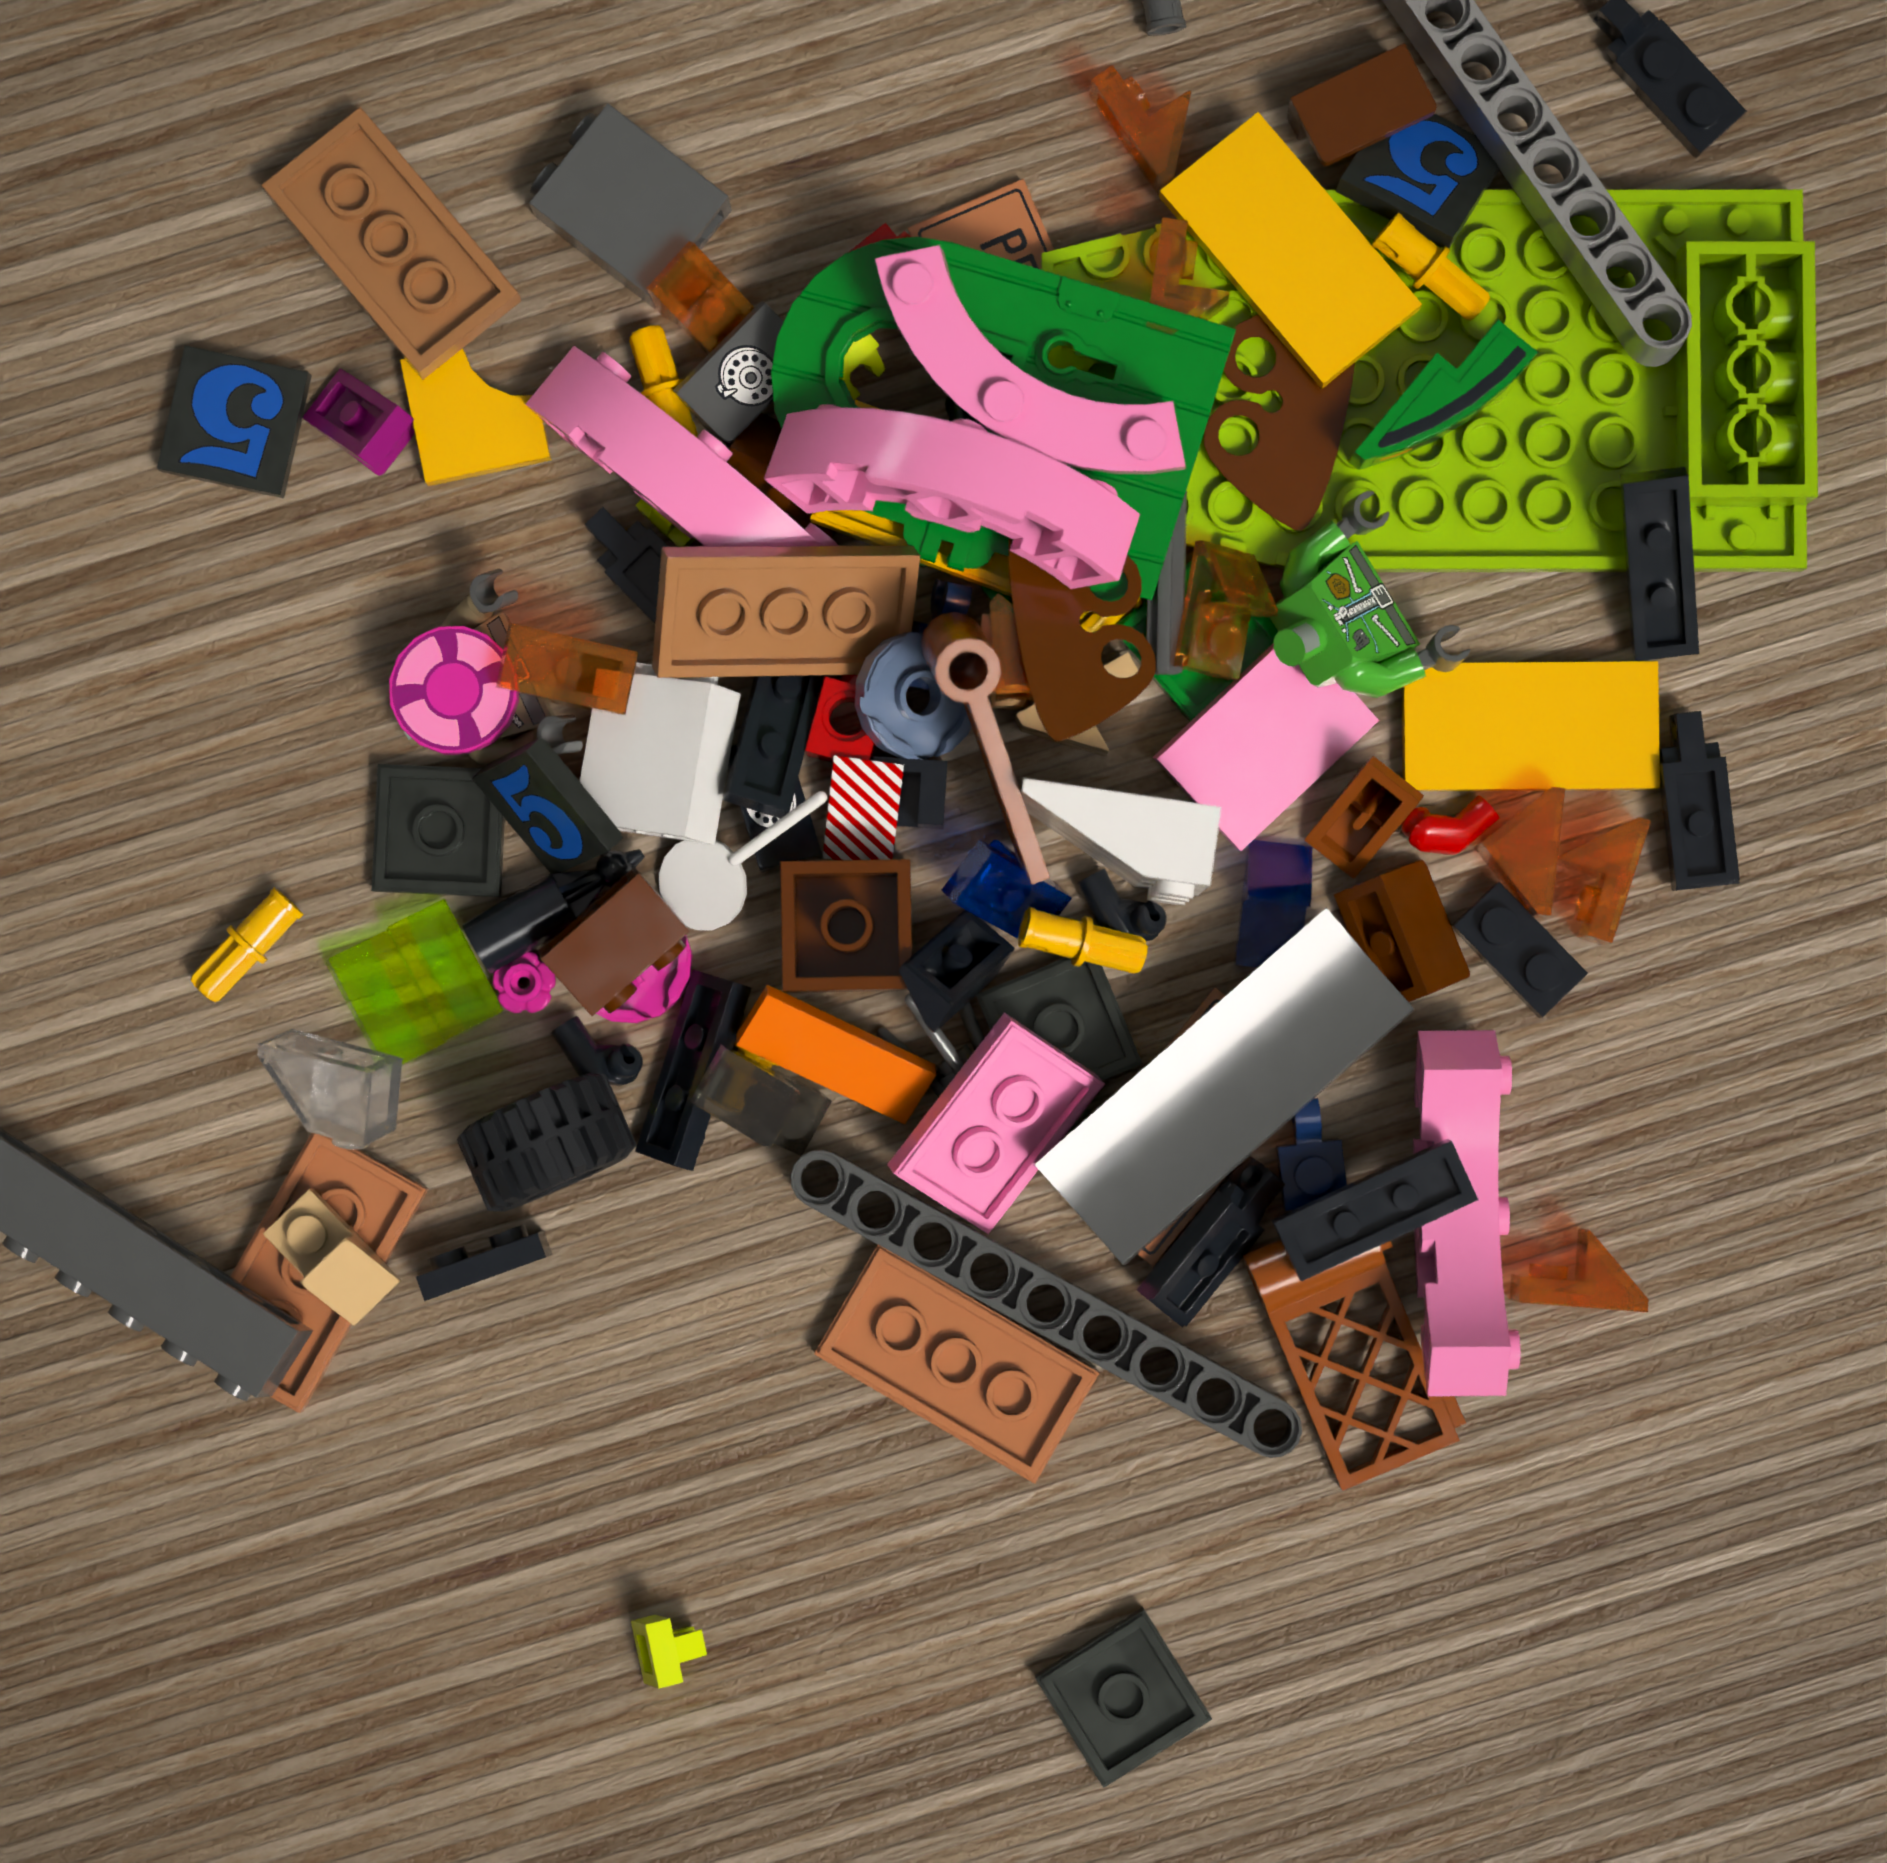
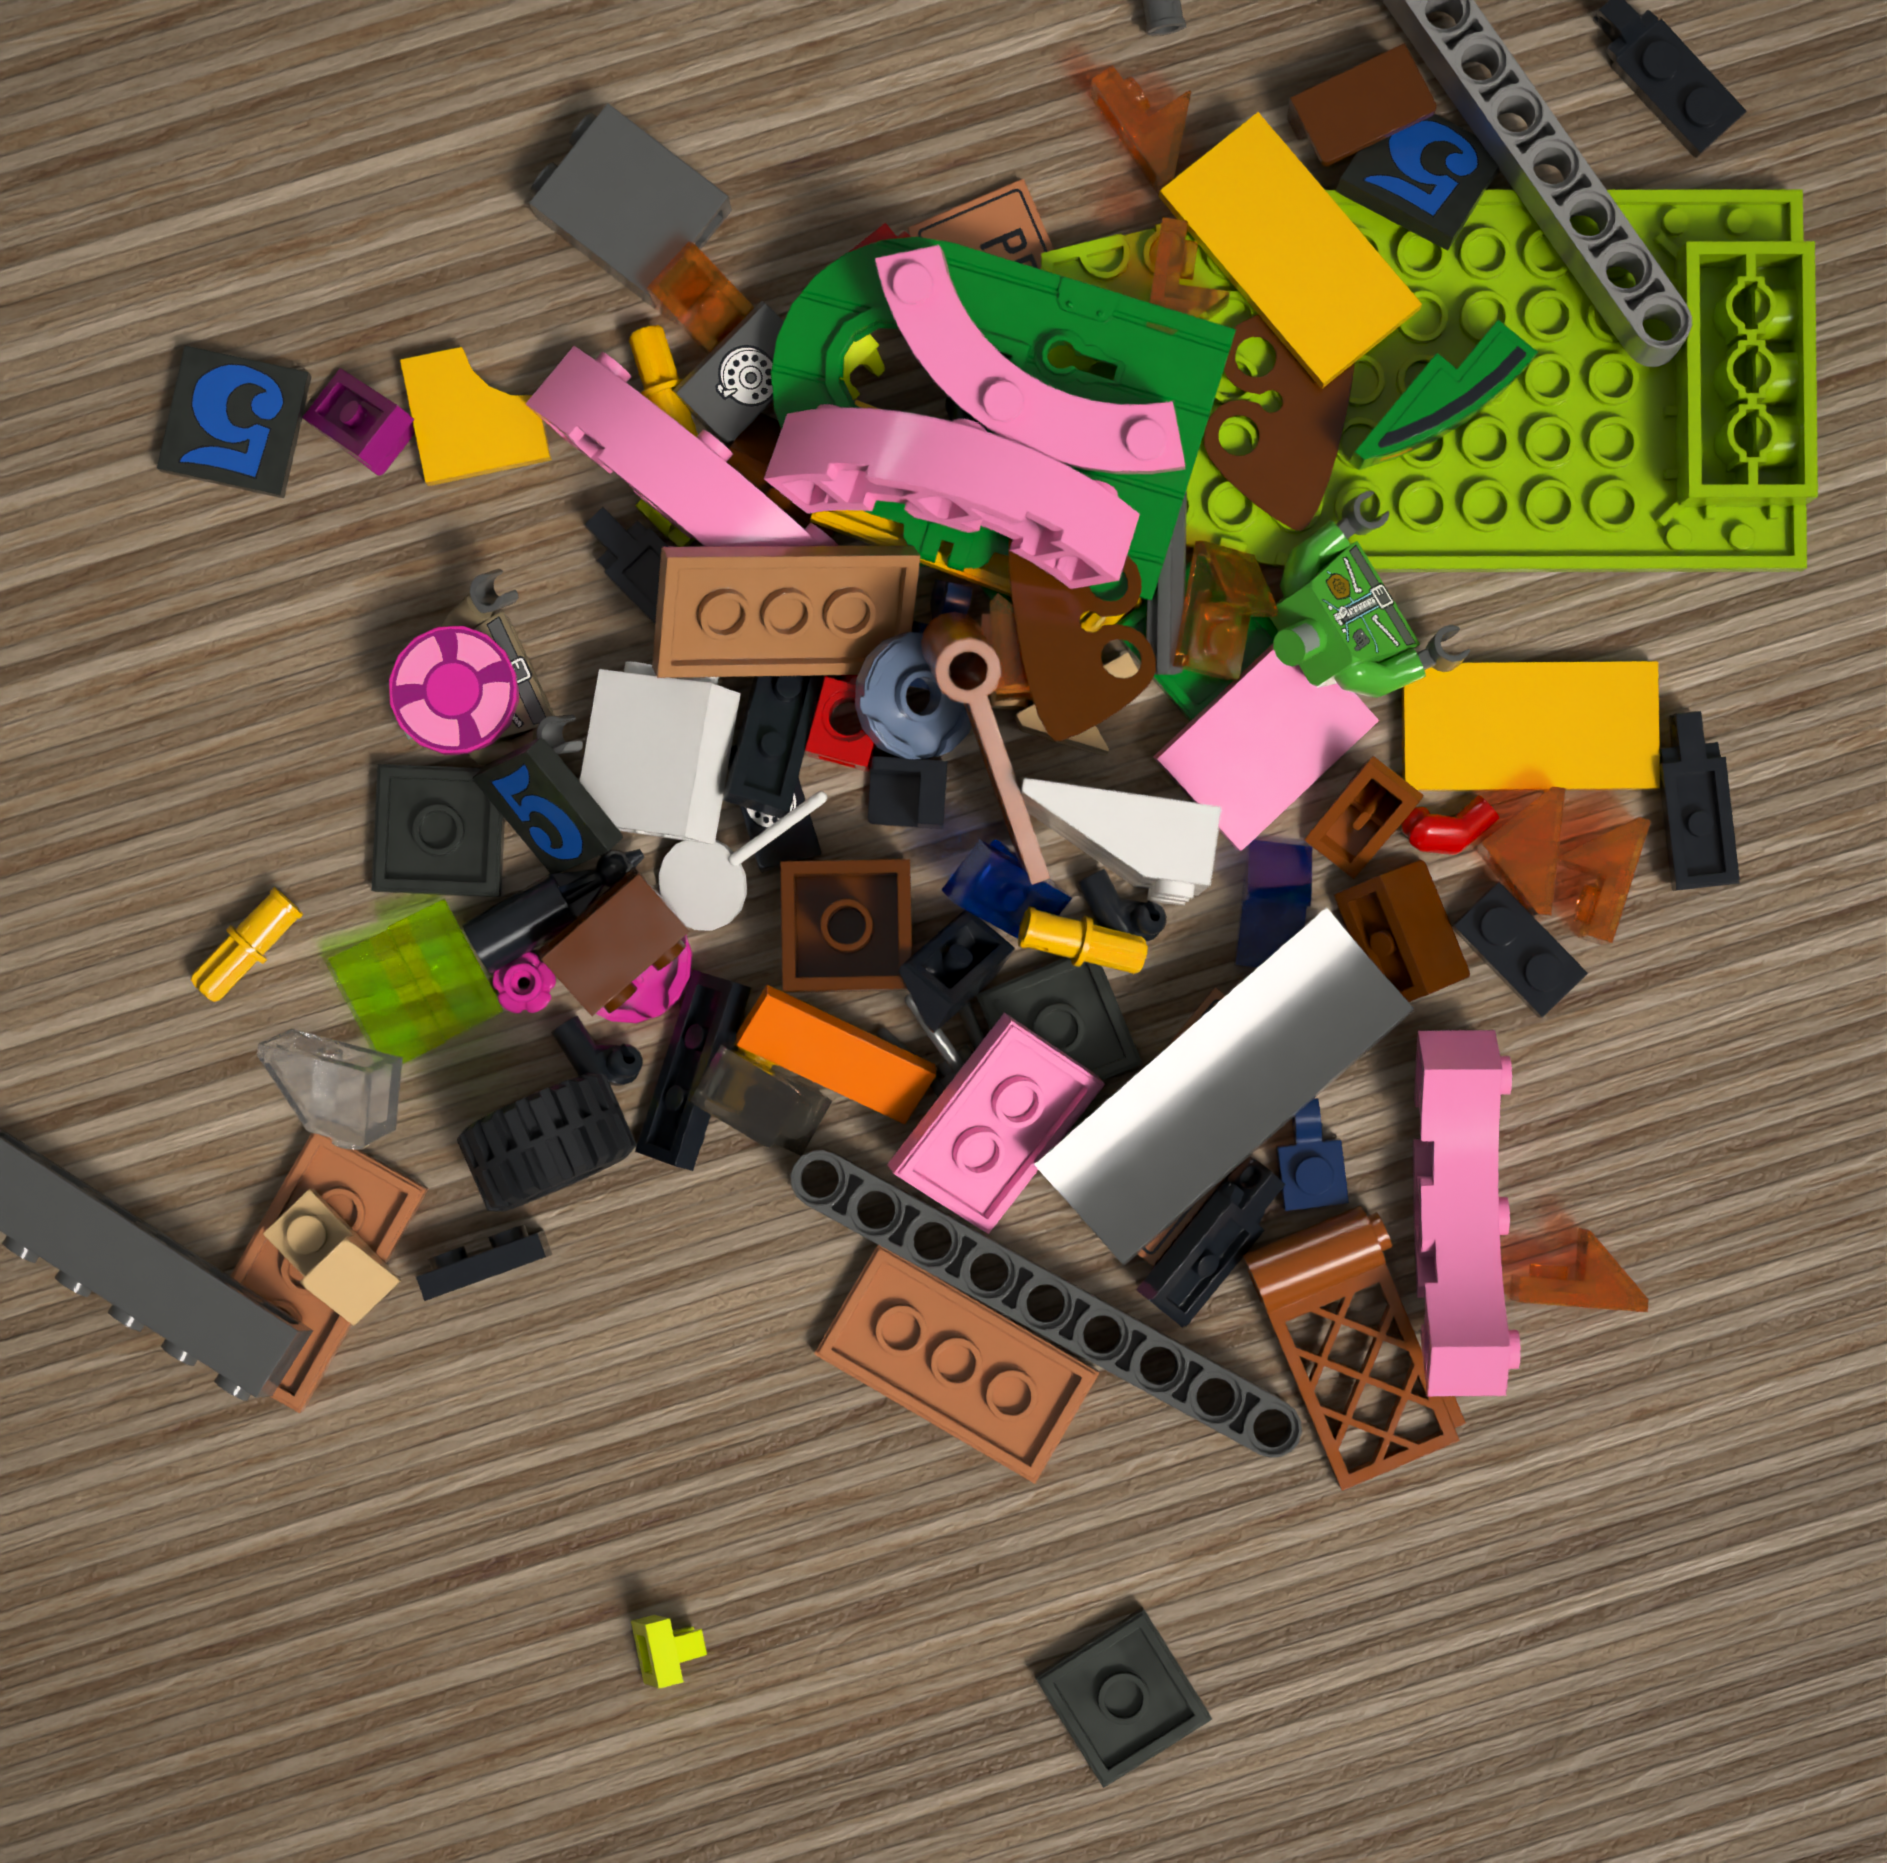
(391, 243): medium nougat plate -> none
(566, 670): clear orange slope -> none
(862, 809): sticker -> none
(1375, 1209): black plate -> none
(1430, 267): yellow axle -> none
(1660, 563): black plate -> none

